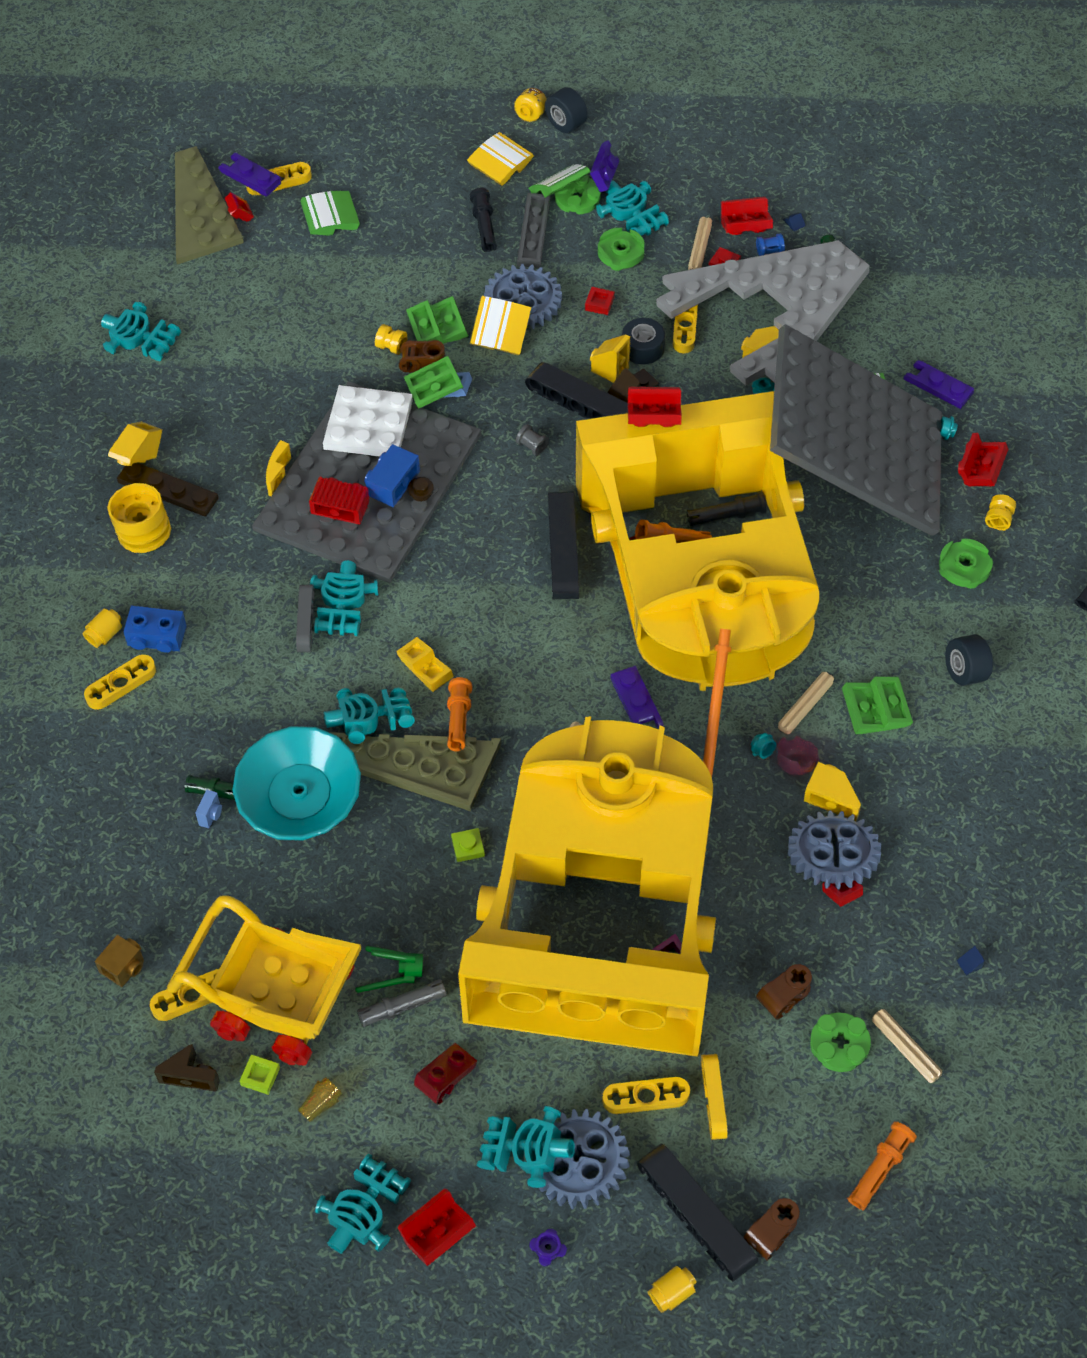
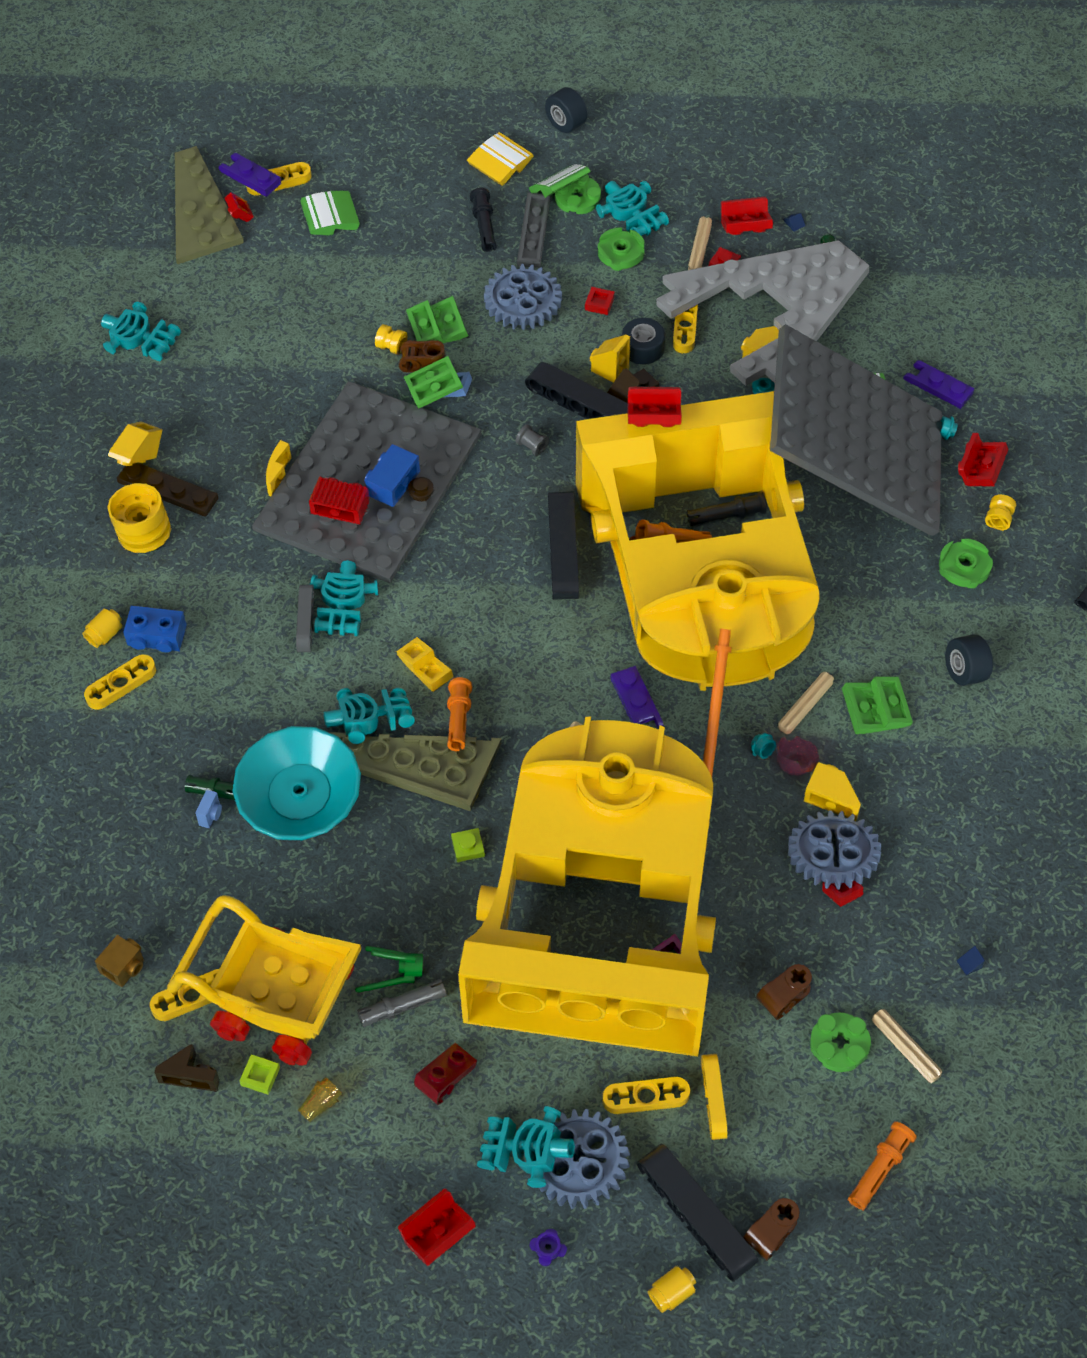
(347, 1223): teal piece -> none
(367, 420): white plate -> none
(500, 325): yellow slope -> none
(530, 104): yellow head -> none
(604, 167): dark purple hinge -> none
(770, 245): blue bush -> none

